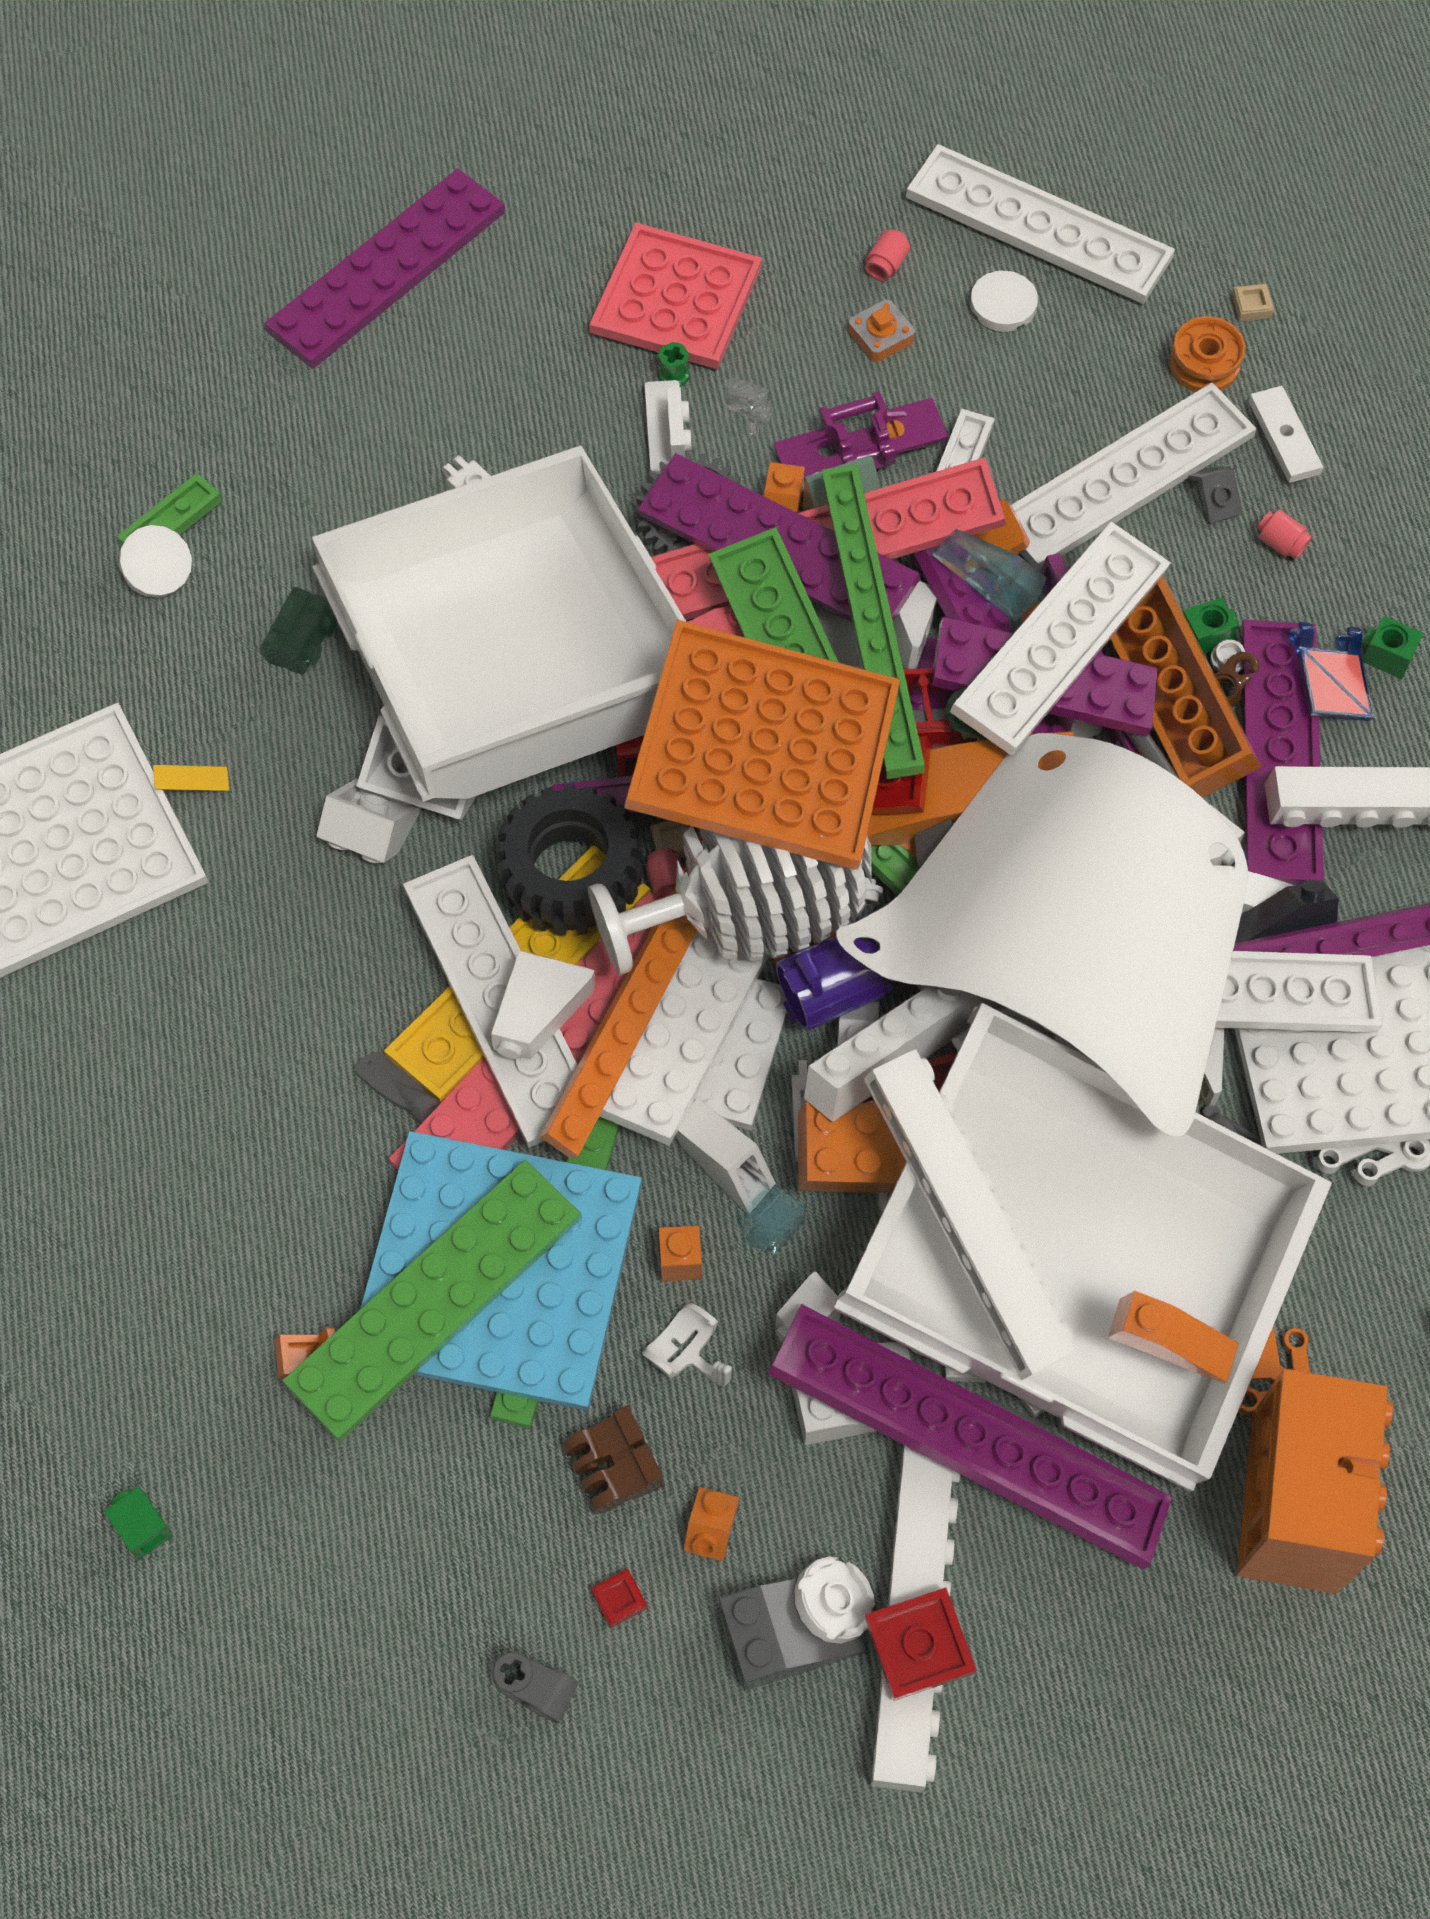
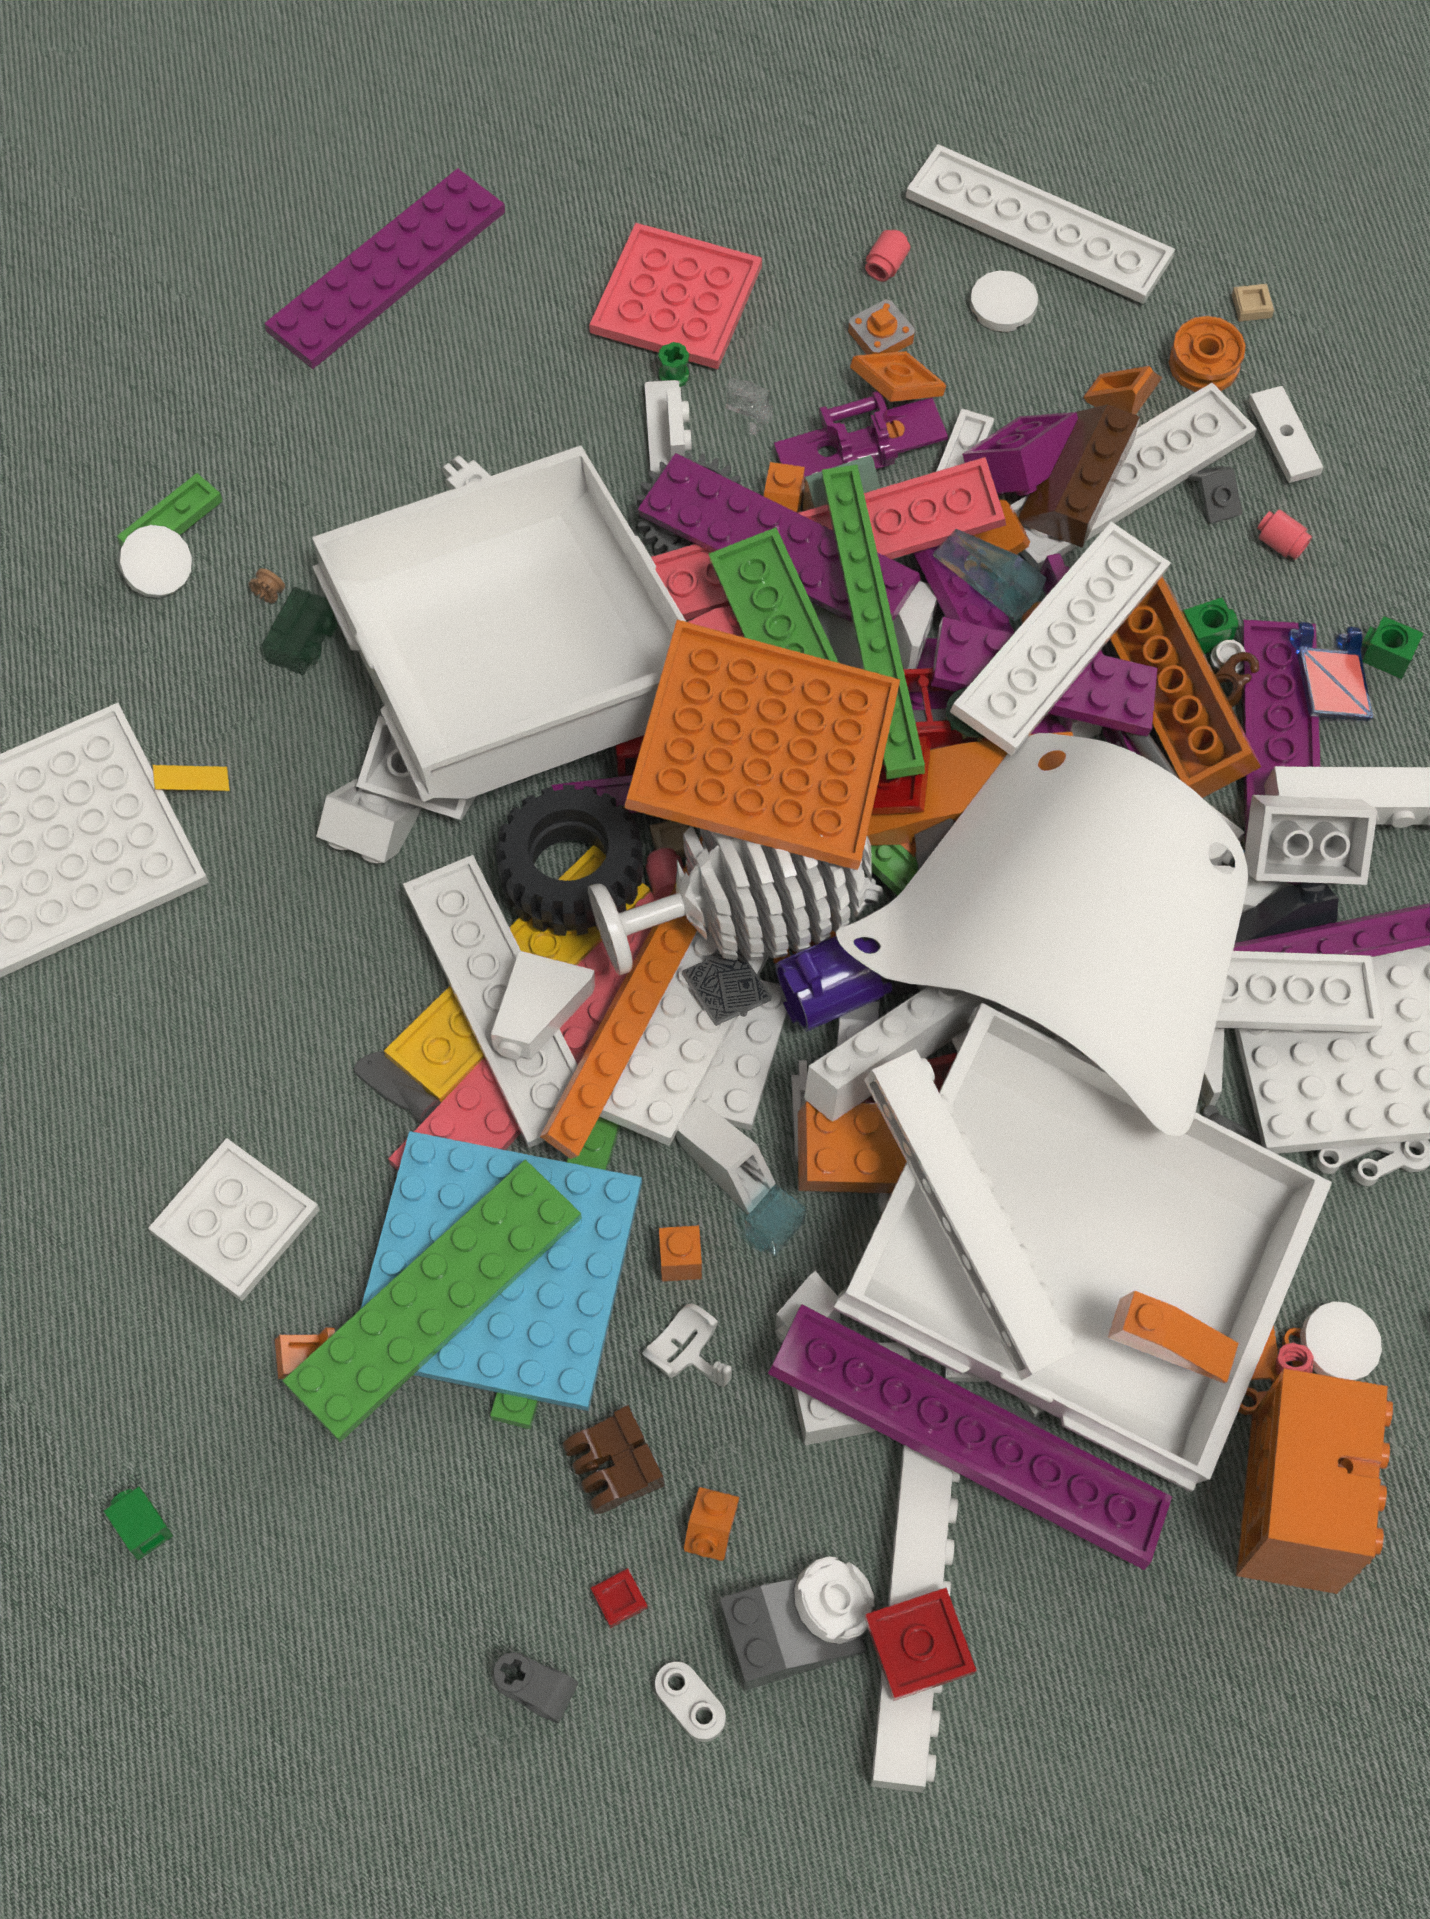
(234, 1219): none -> white plate
(267, 585): none -> medium nougat bush
(689, 1701): none -> white plate
(726, 987): none -> dark grey piece
(898, 376): none -> orange tile
(1024, 451): none -> magenta slope
(1083, 475): none -> reddish brown slope
(1123, 388): none -> orange slope
(1294, 1352): none -> coral axle
(1310, 839): none -> white brick
(1342, 1341): none -> white tile

